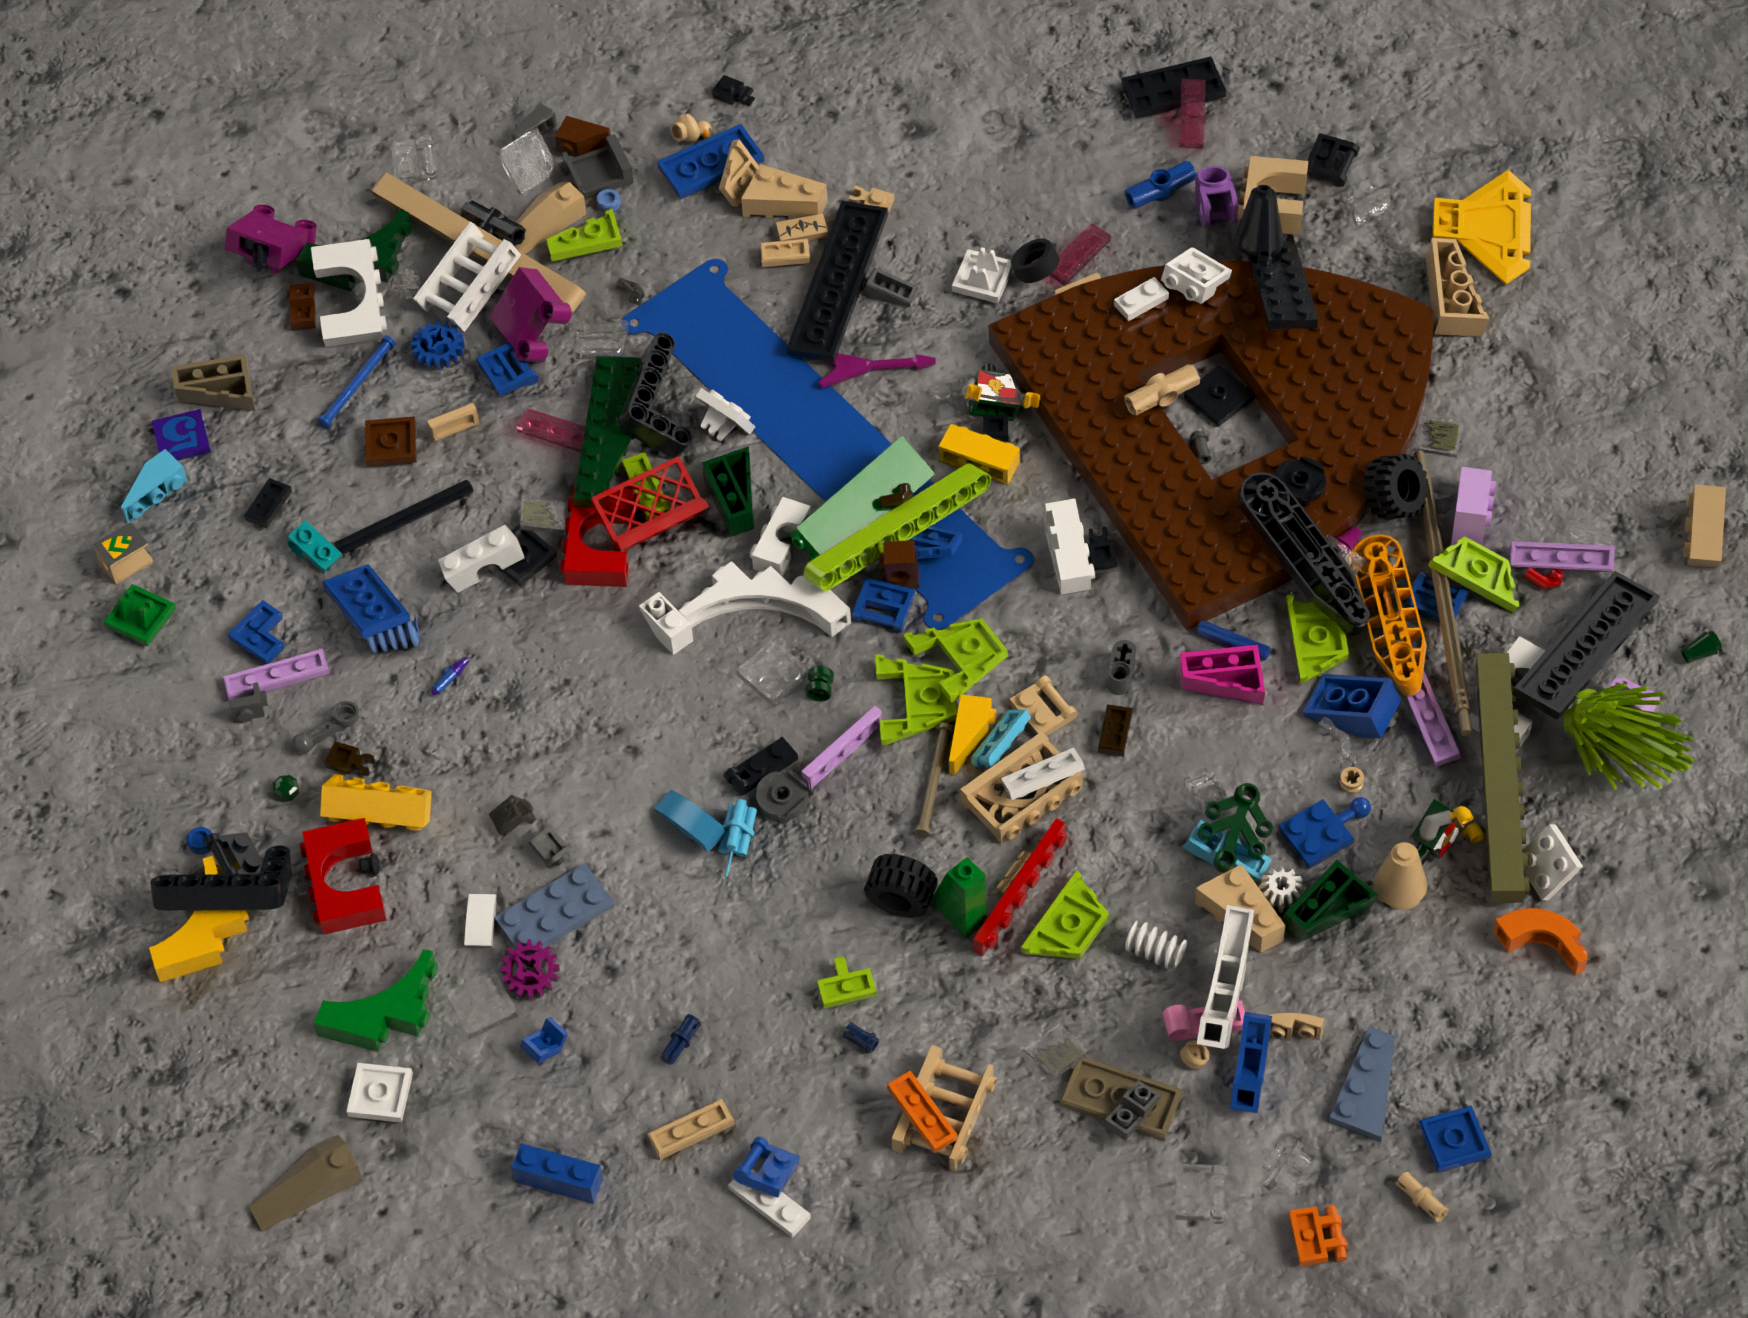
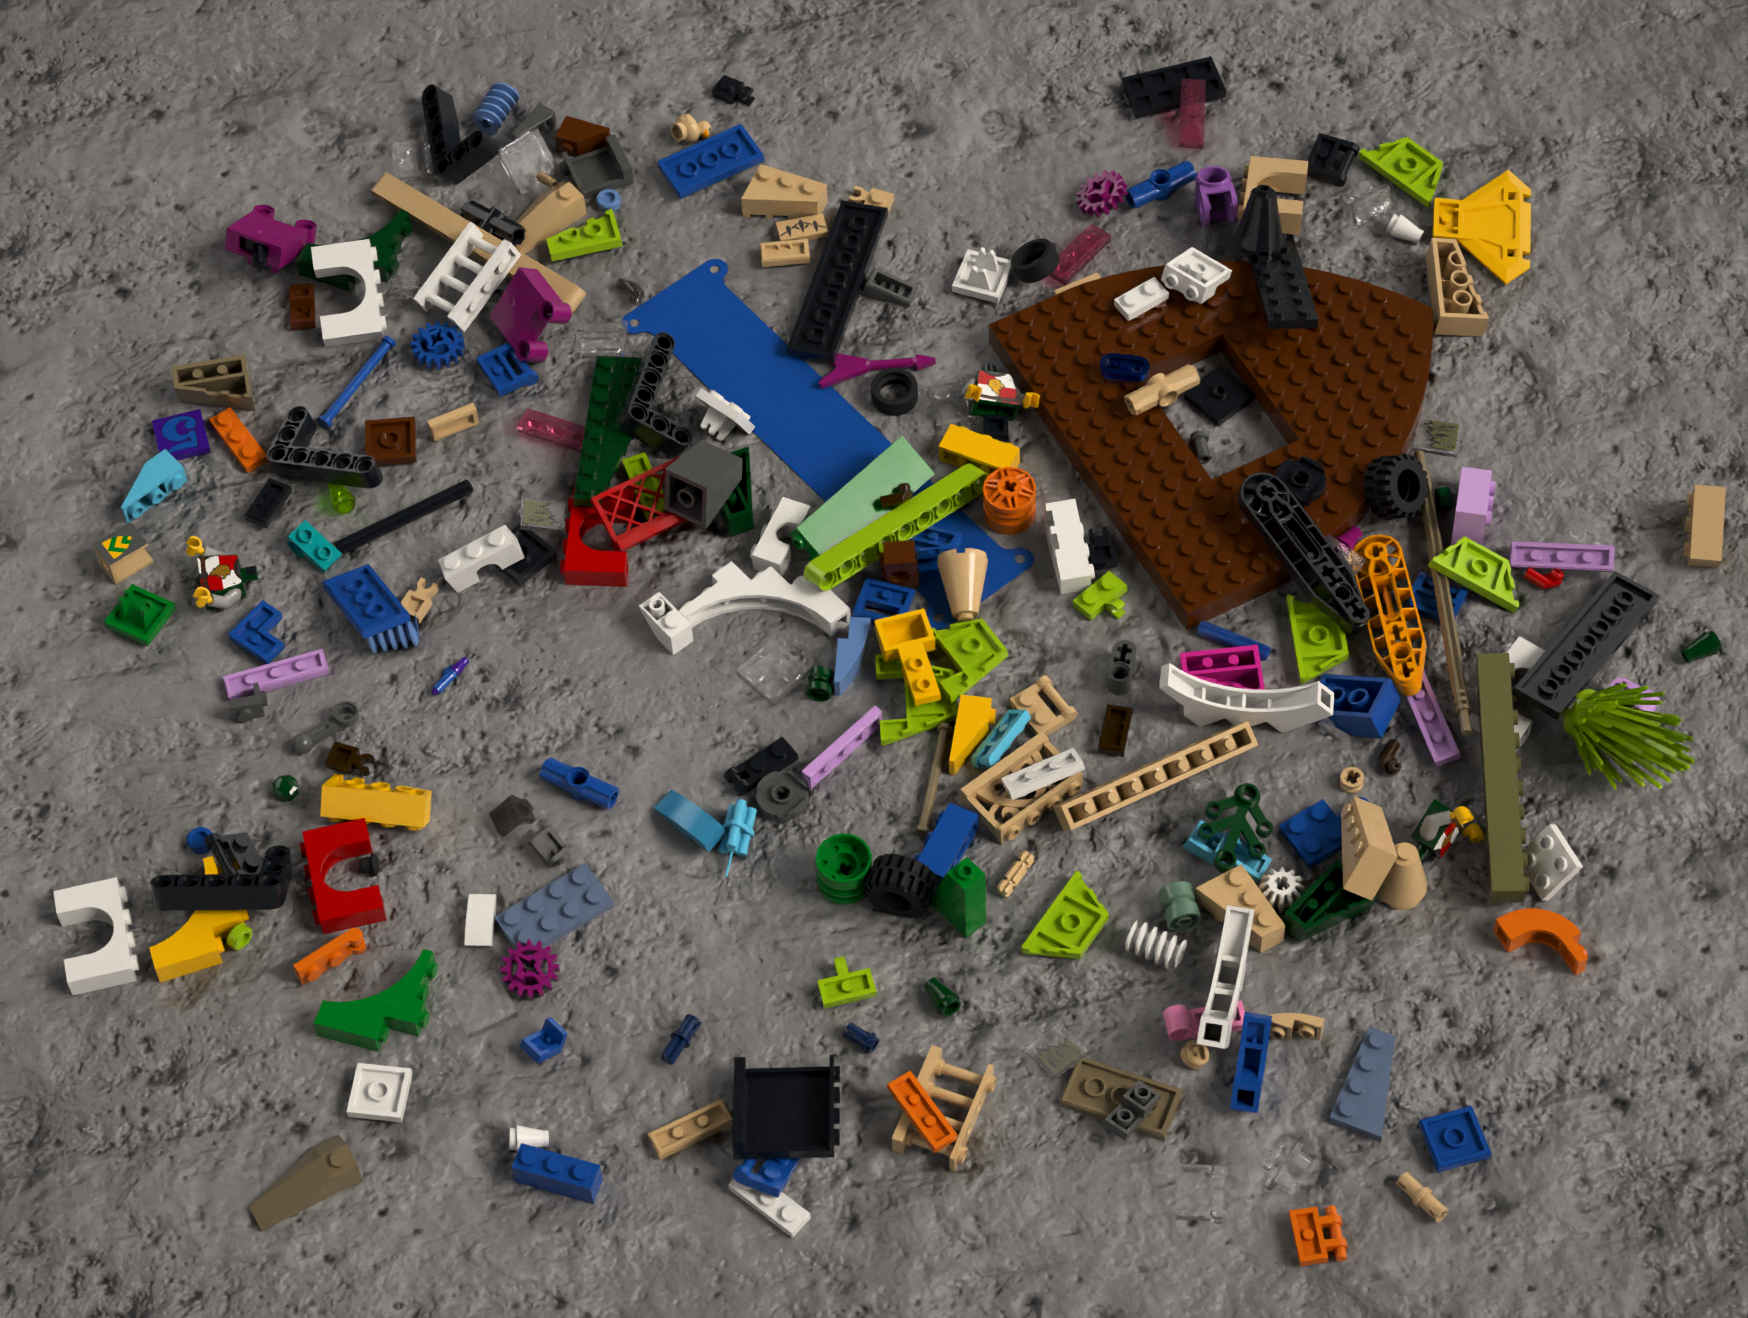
(114, 962): none -> white arch
(219, 575): none -> torso
(238, 440): none -> orange plate
(239, 936): none -> lime tile
(294, 460): none -> black beam
(330, 955): none -> orange plate
(341, 498): none -> clear neon green cone
(420, 600): none -> tan plate
(450, 156): none -> black beam
(495, 108): none -> medium blue piece
(527, 1136): none -> white cone
(547, 180): none -> tan piece
(591, 789): none -> blue piece
(701, 482): none -> dark grey slope
(737, 173): tan wing -> none
(785, 1111): none -> black panel
(843, 868): none -> green wheel
(851, 653): none -> medium blue slope
(894, 376): none -> black tyre
(908, 639): none -> yellow plate
(944, 999): none -> dark green cone
(949, 840): none -> blue brick
(963, 580): none -> tan cone
(1009, 500): none -> orange wheel
(1016, 892): red plate -> none
(1101, 193): none -> magenta gear
(1101, 596): none -> lime plate
(1124, 367): none -> clear blue plate
(1155, 776): none -> tan brick
(1180, 906): none -> sand green wheel
(1212, 702): none -> white arch
(1366, 847): none -> tan wedge
(1387, 759): none -> dark brown arm
(1404, 229): none -> white cone
(1407, 167): none -> lime wing
(1443, 497): none -> dark green tile

